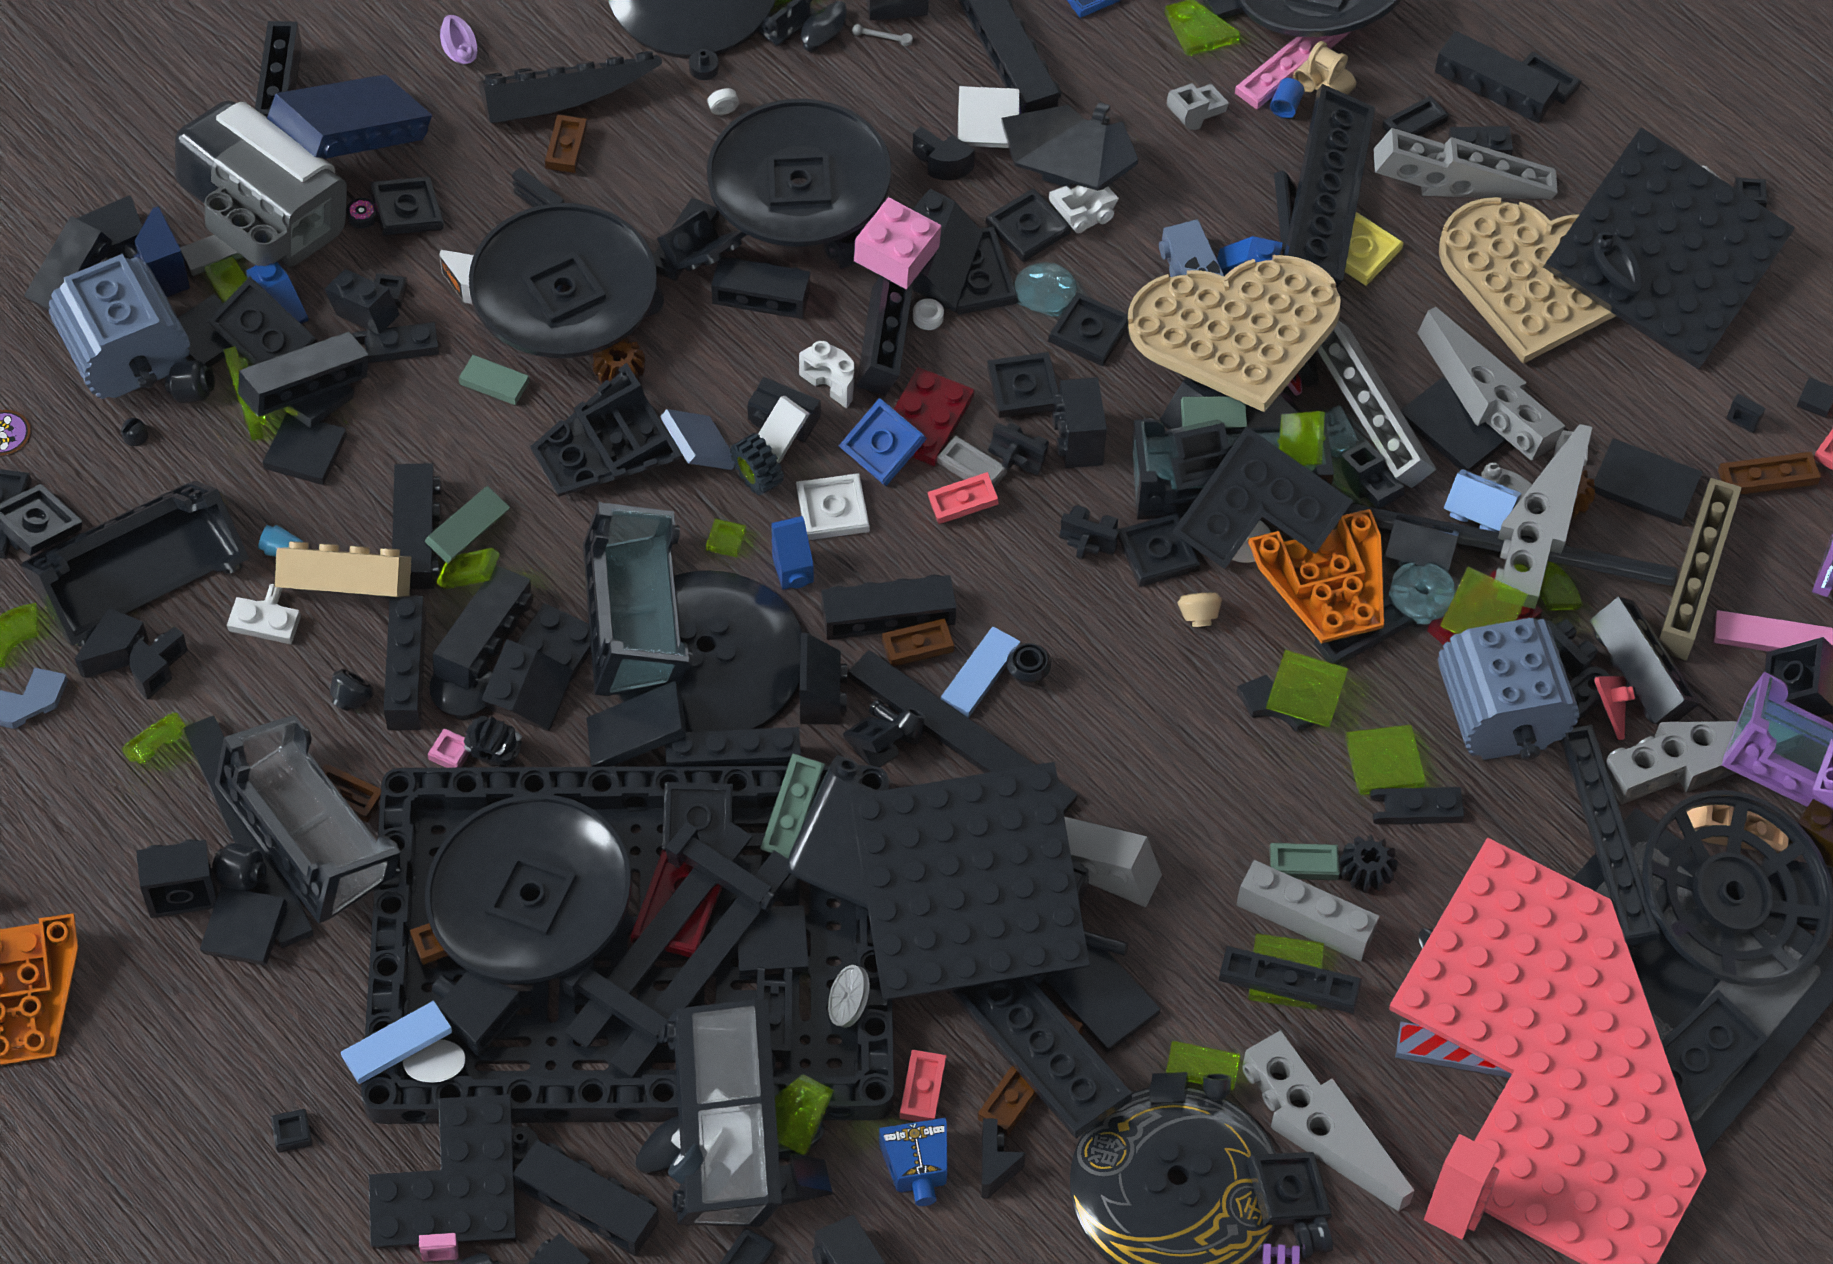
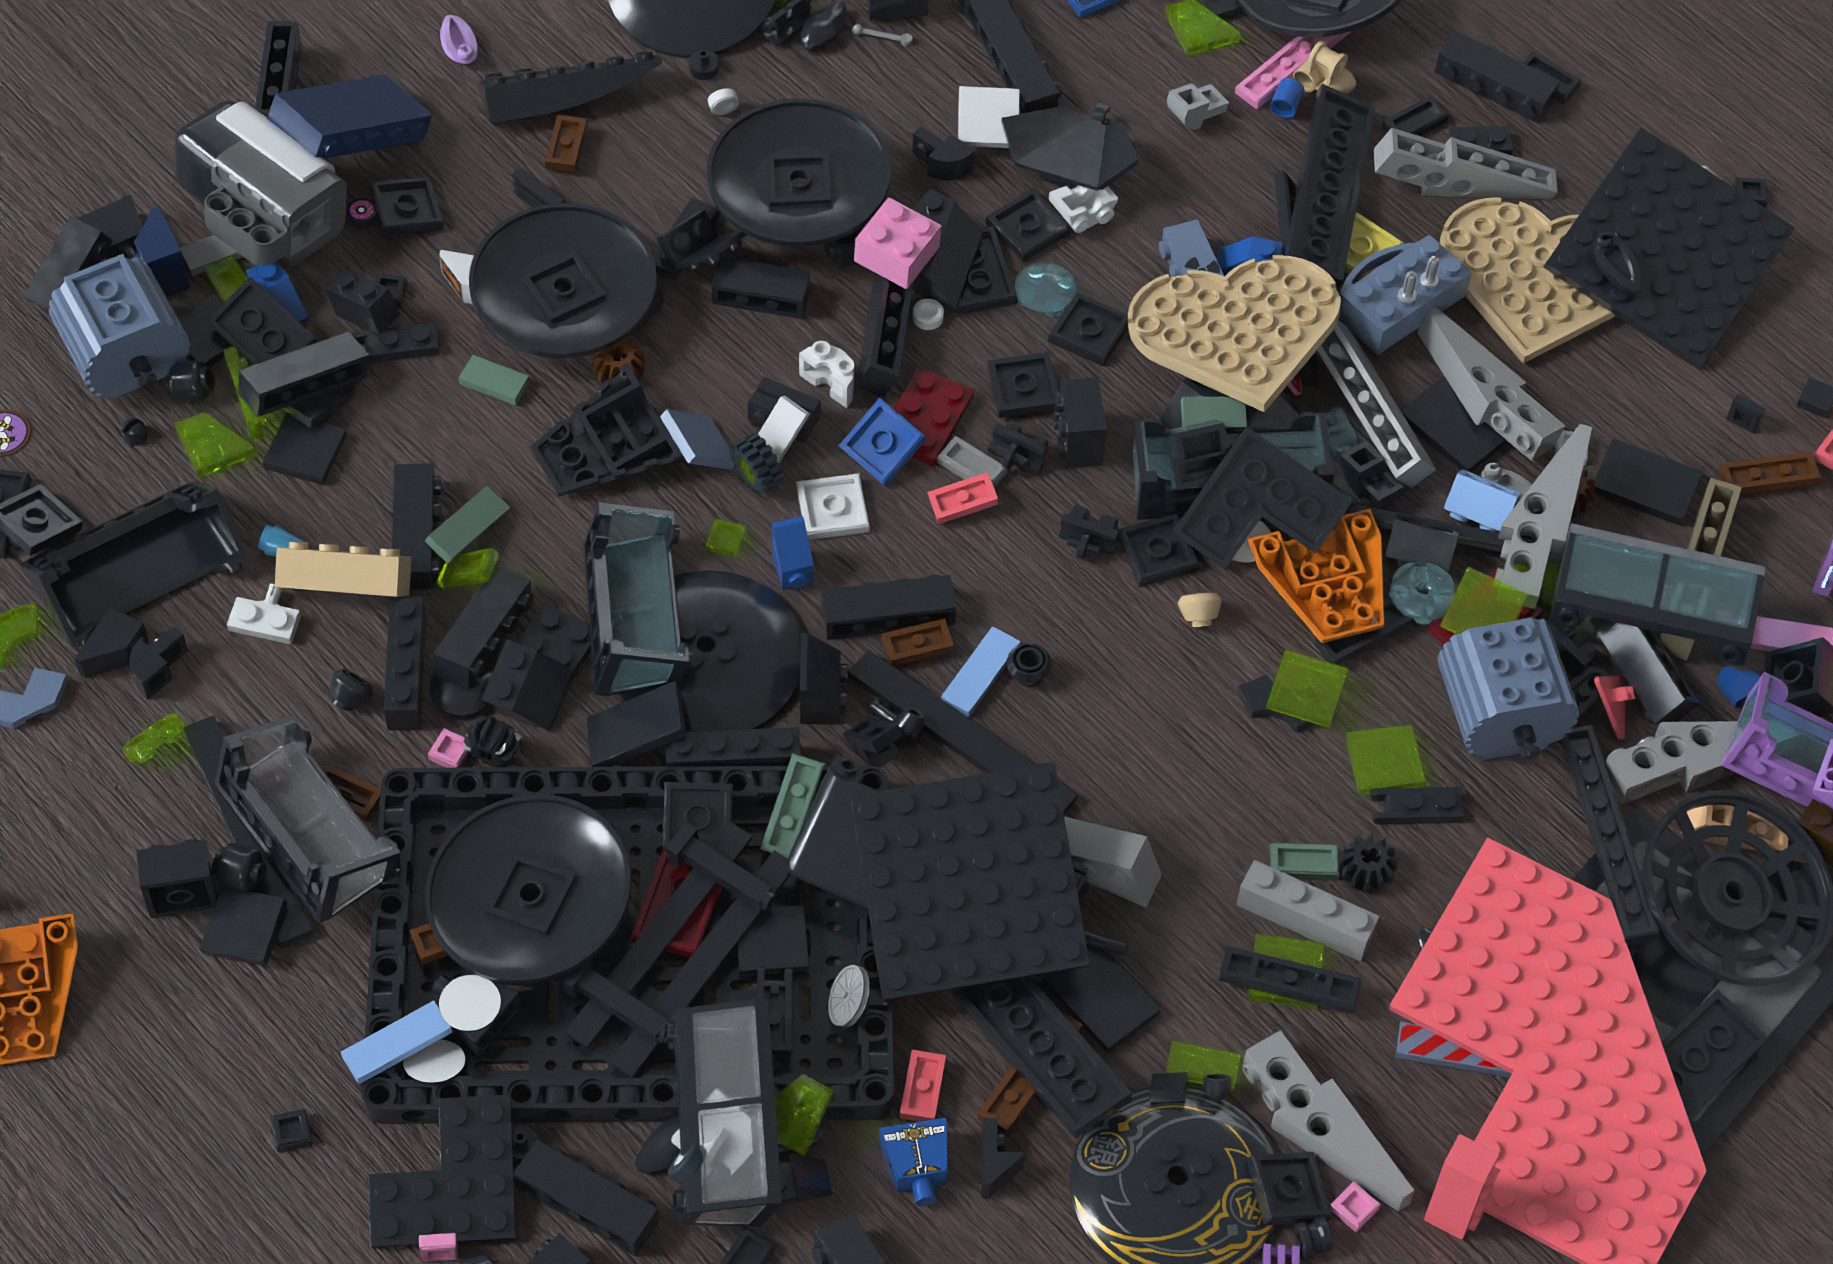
(211, 444): none -> clear neon green wing
(469, 1002): none -> white sticker
(1303, 436): clear neon green piece -> none
(1354, 1206): none -> bright pink tile
(1400, 291): none -> sand blue piece
(1658, 589): none -> windscreen
(1736, 684): none -> blue tile

